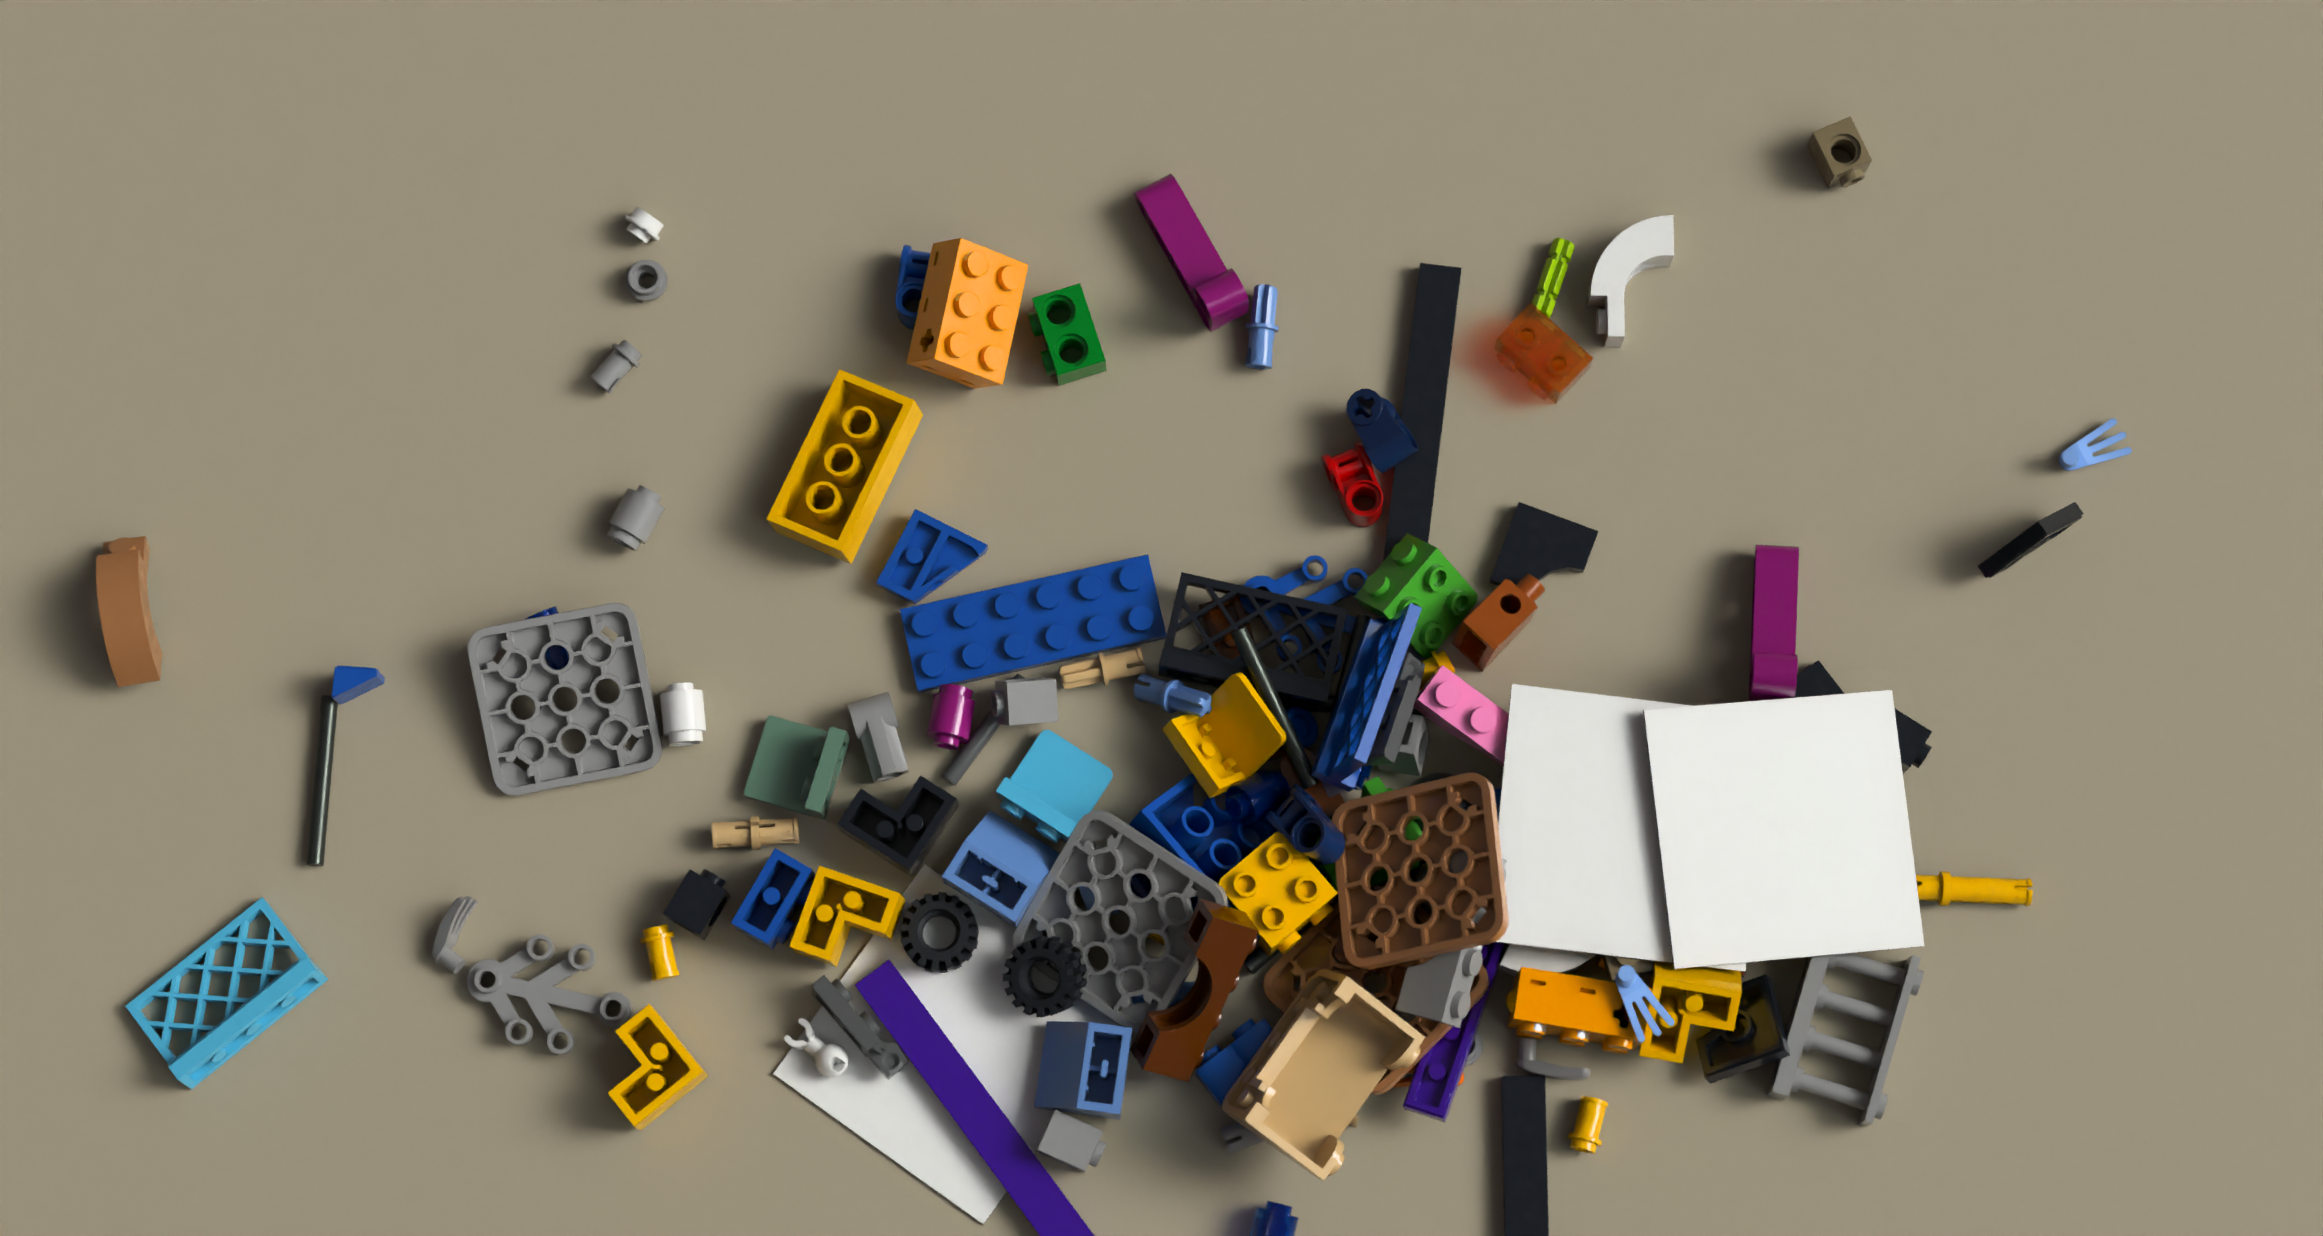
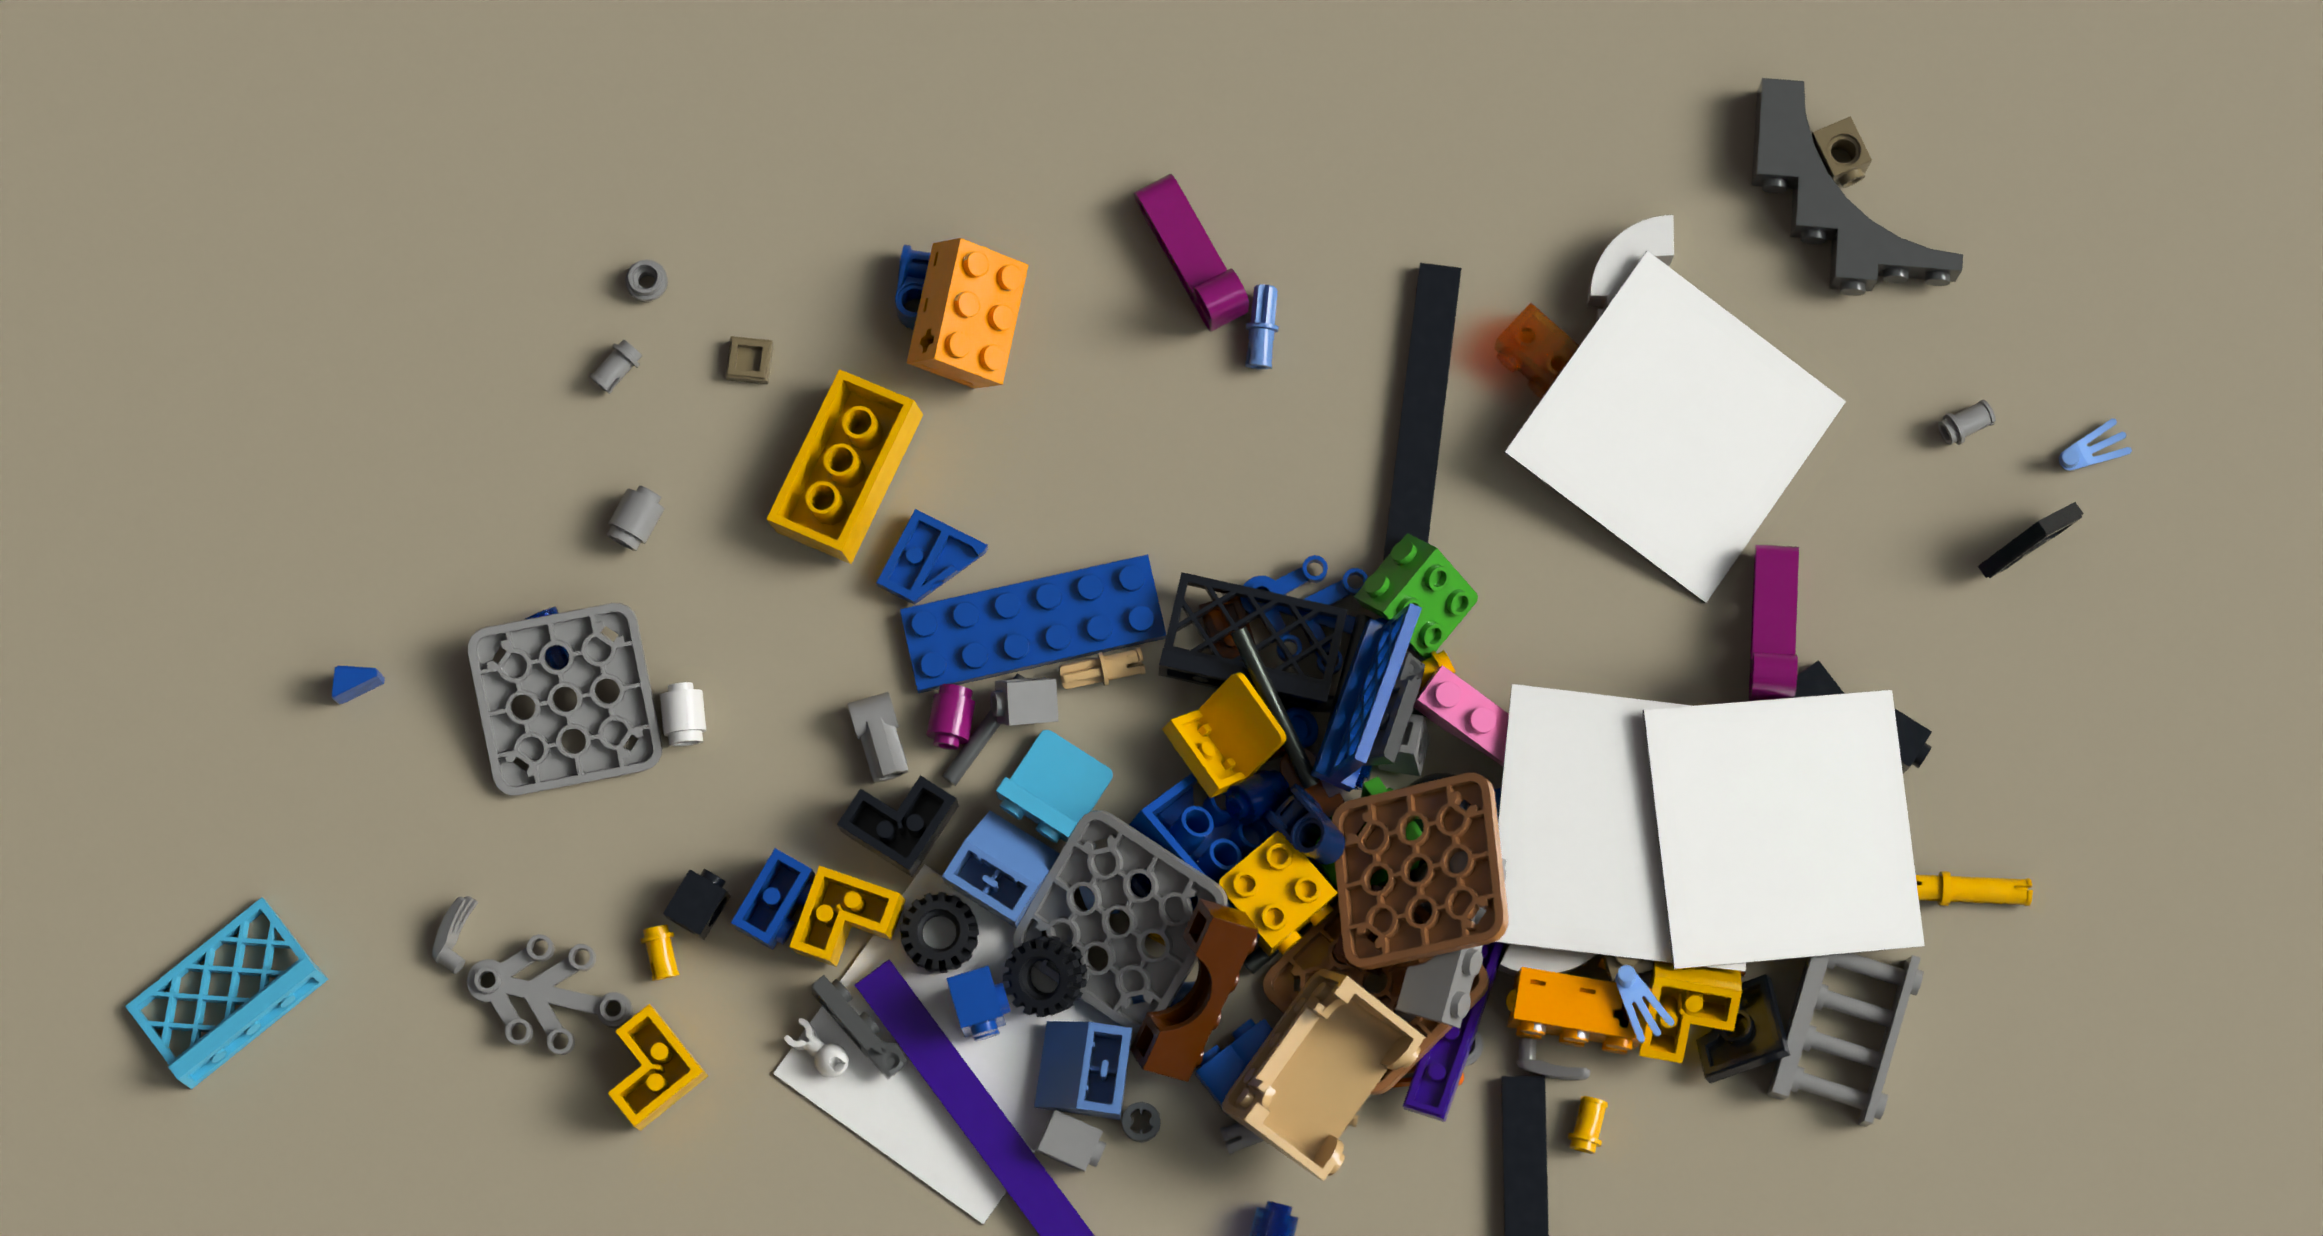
(126, 611): medium nougat arch -> none
(322, 781): pearl dark grey bar -> none
(643, 225): white plate -> none
(749, 360): none -> dark tan tile
(755, 833): tan pin -> none
(797, 766): sand green bracket -> none
(979, 1003): none -> blue brick
(1076, 333): green brick -> none
(1154, 1122): none -> dark grey bush
(1173, 696): medium blue axle -> none
(1352, 477): red piece -> none
(1380, 429): dark blue piece -> none
(1498, 620): dark orange torso -> none
(1542, 546): black tile -> none
(1553, 275): lime axle -> none
(1675, 427): none -> white piece
(1821, 212): none -> dark grey arch
(1958, 426): none -> light grey pin

